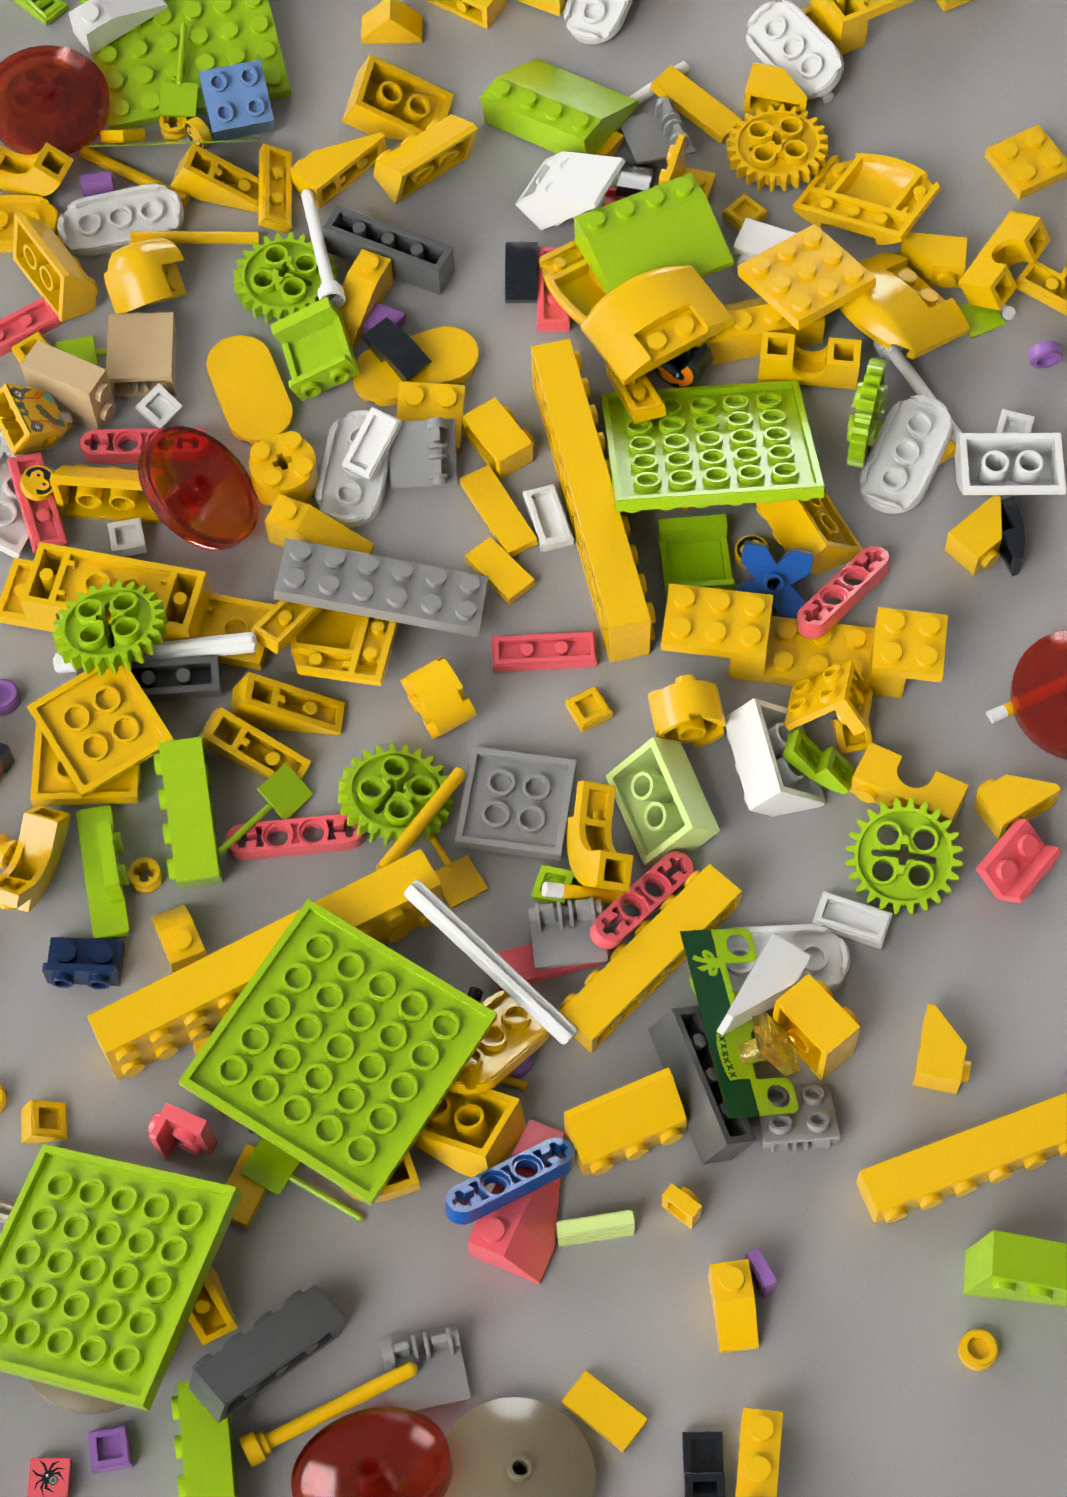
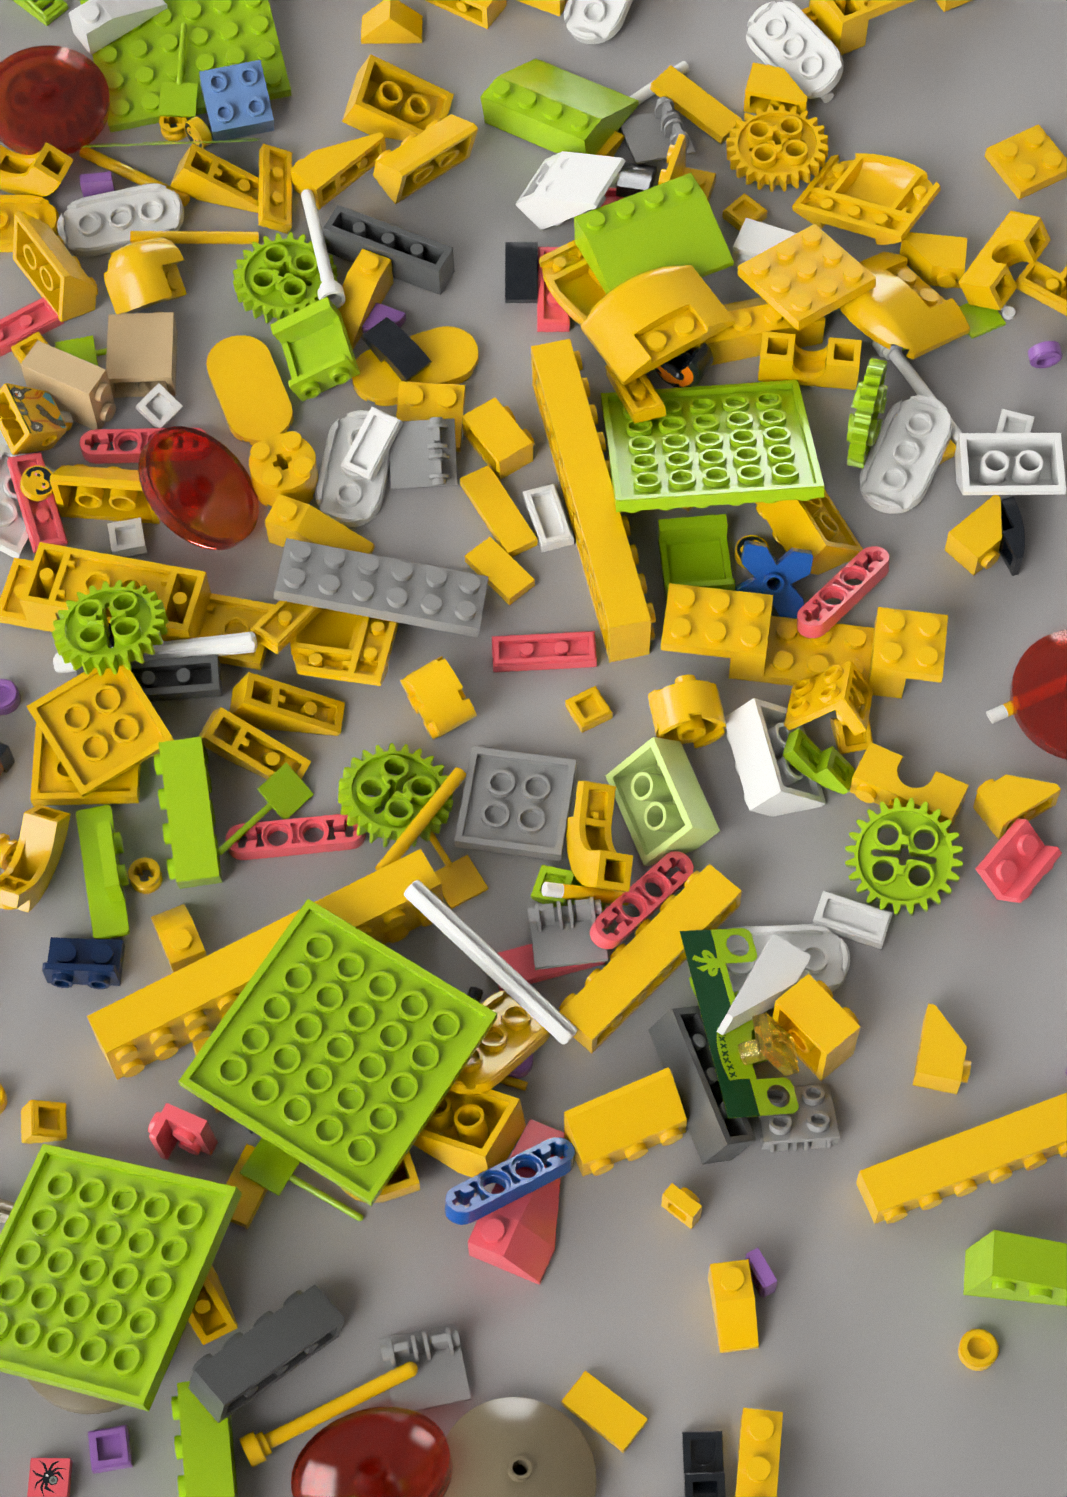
(122, 135): yellow tile -> none
(595, 1228): yellowish green tile -> none

